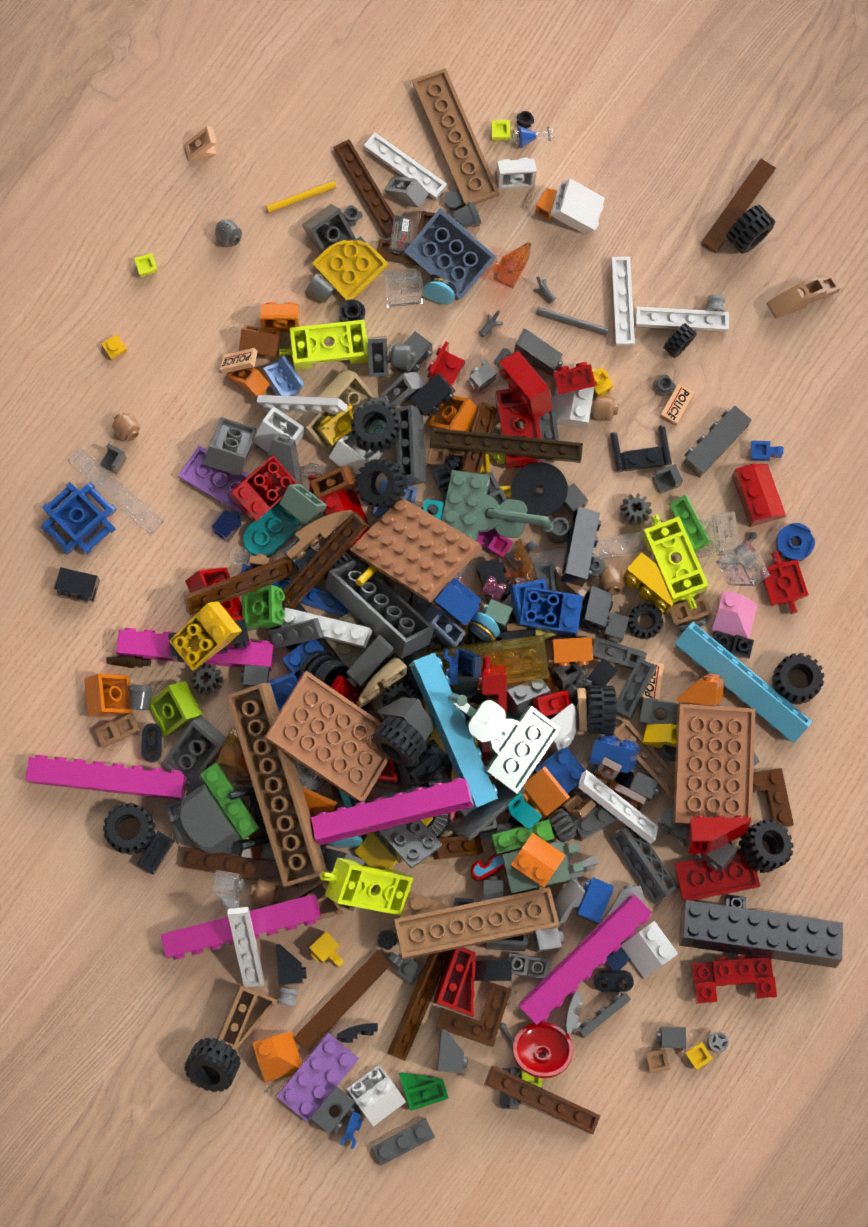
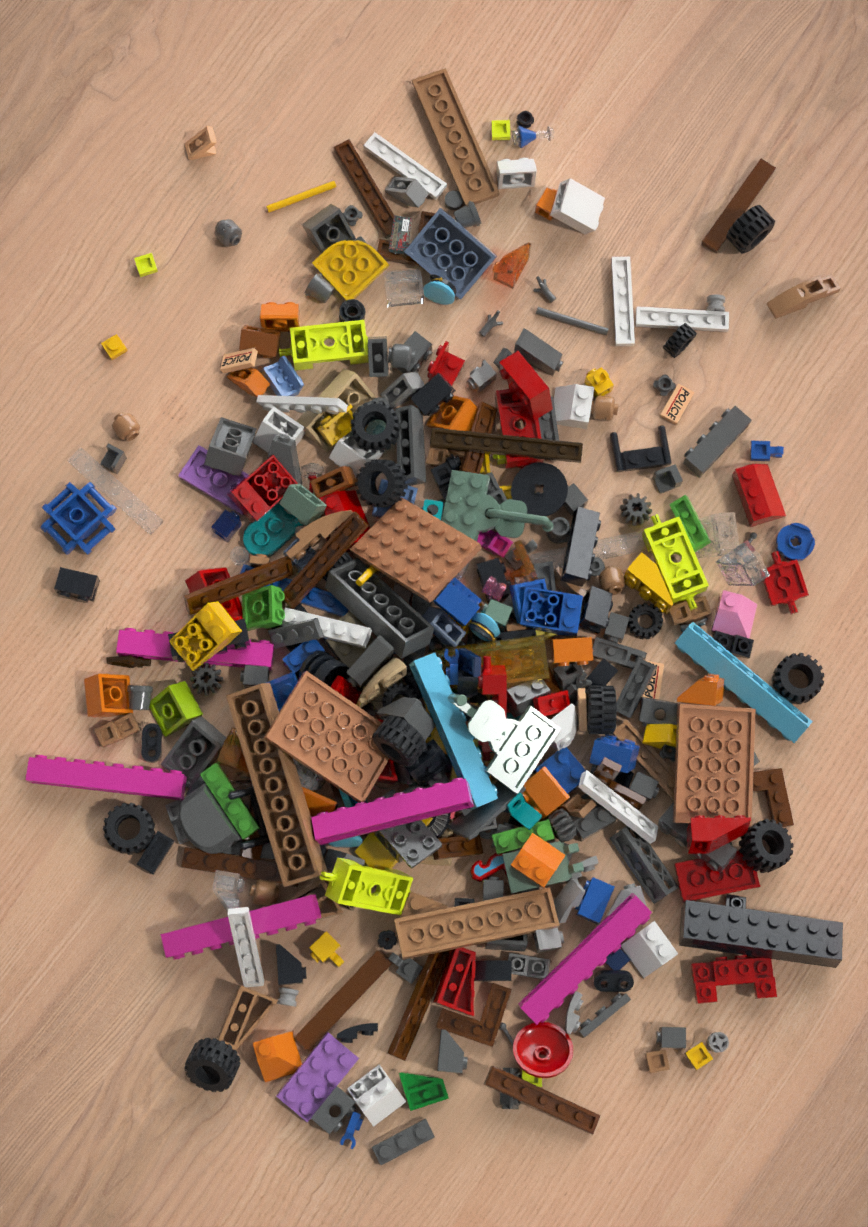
(574, 378): red bracket -> none

